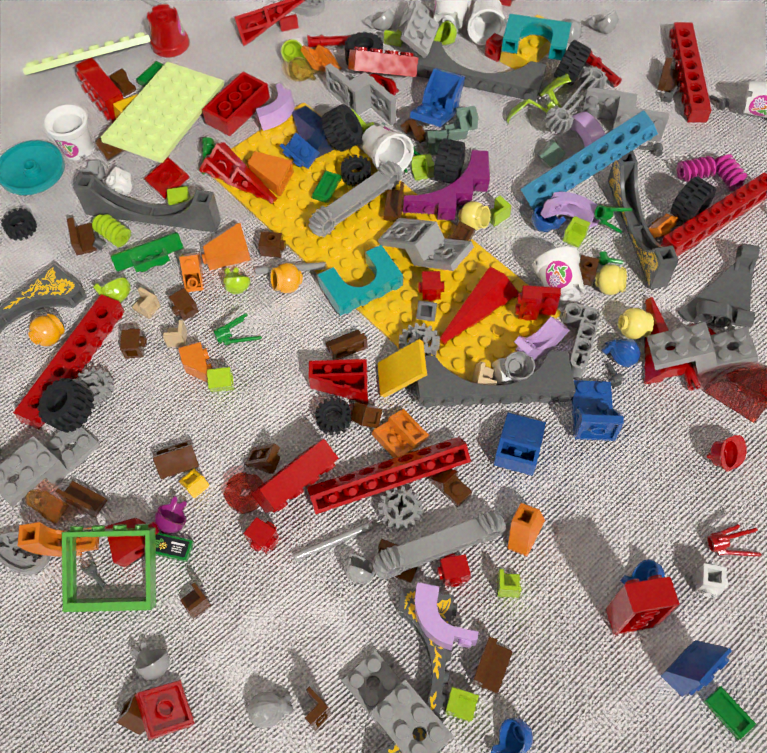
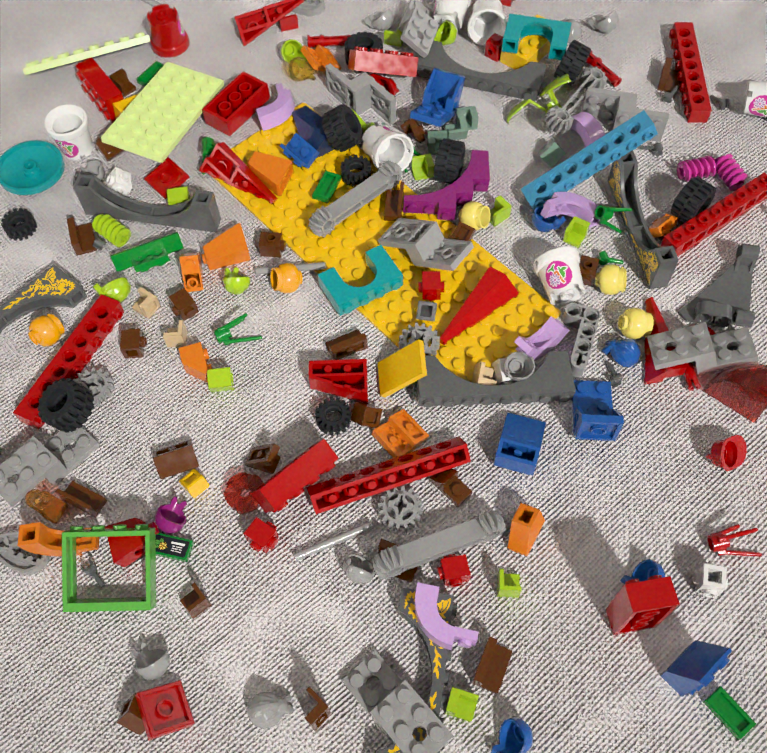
(537, 300): red plate -> none

